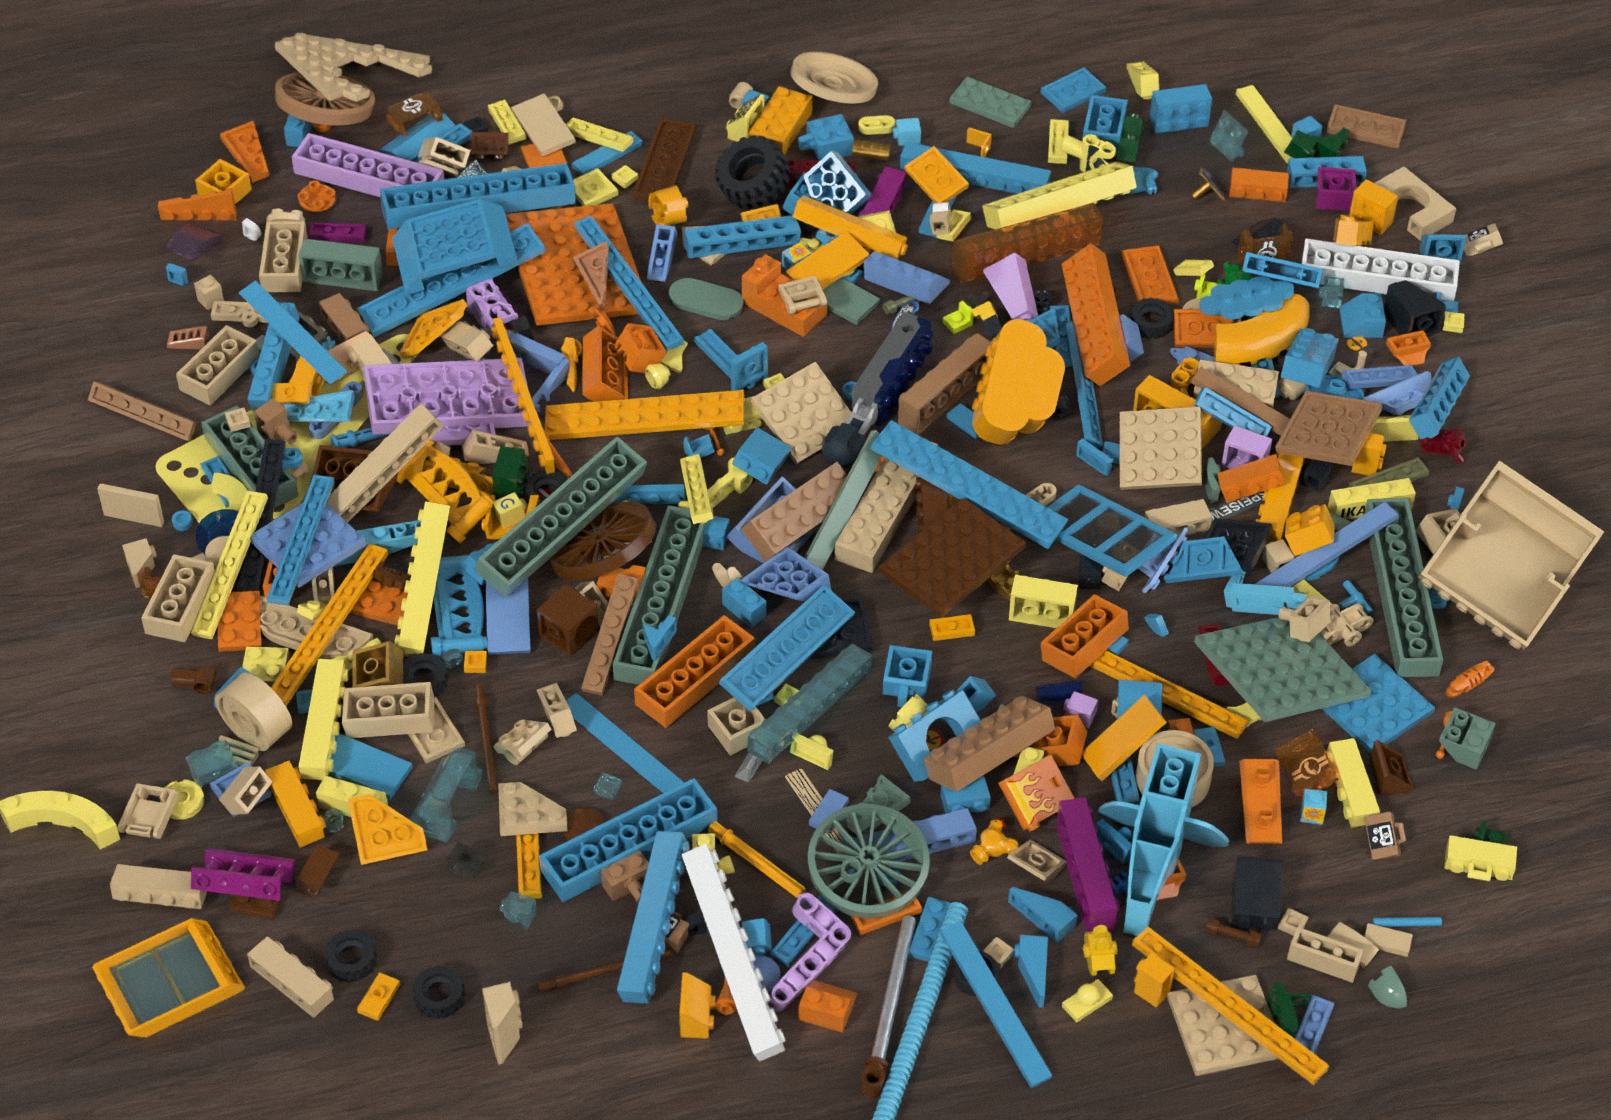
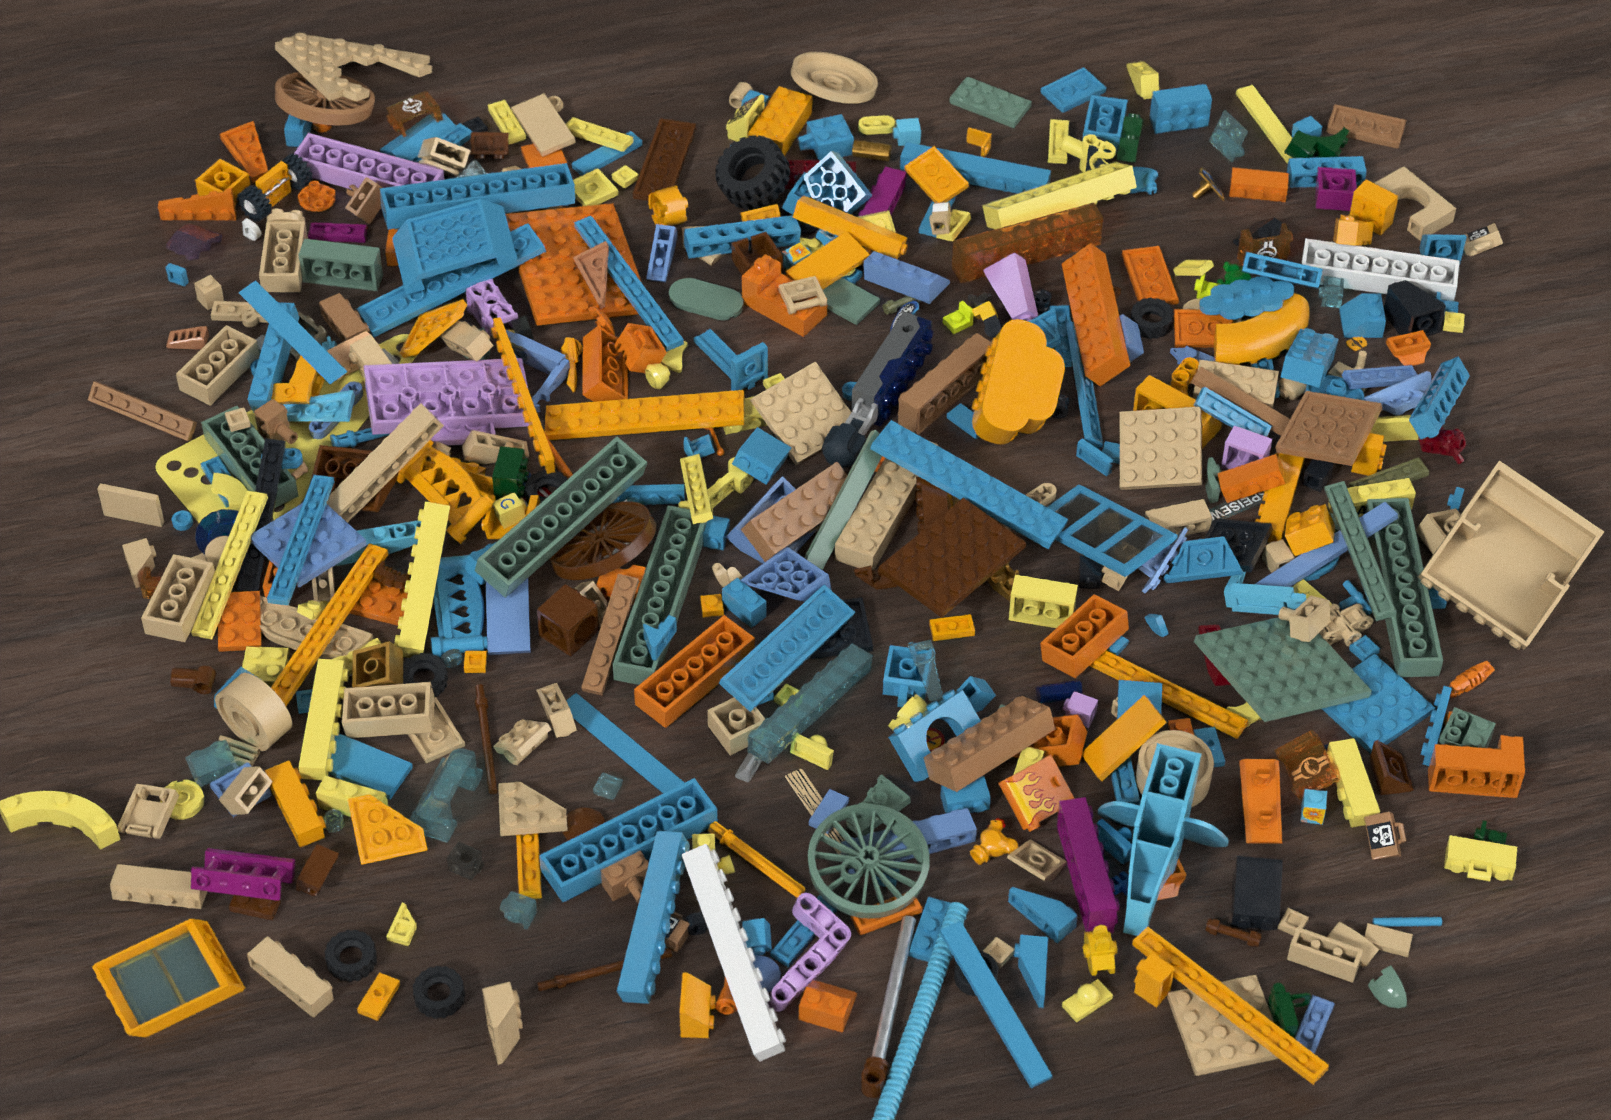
(274, 186): none -> plate
(365, 200): none -> medium nougat brick
(402, 927): none -> light yellow tile
(712, 605): none -> light orange plate
(760, 245): none -> reddish brown piece
(874, 578): none -> reddish brown slope
(927, 668): none -> clear light blue piece
(1360, 551): none -> sand green tile
(1364, 648): none -> dark azure tile
(1437, 719): none -> dark azure plate
(1478, 770): none -> orange hinge

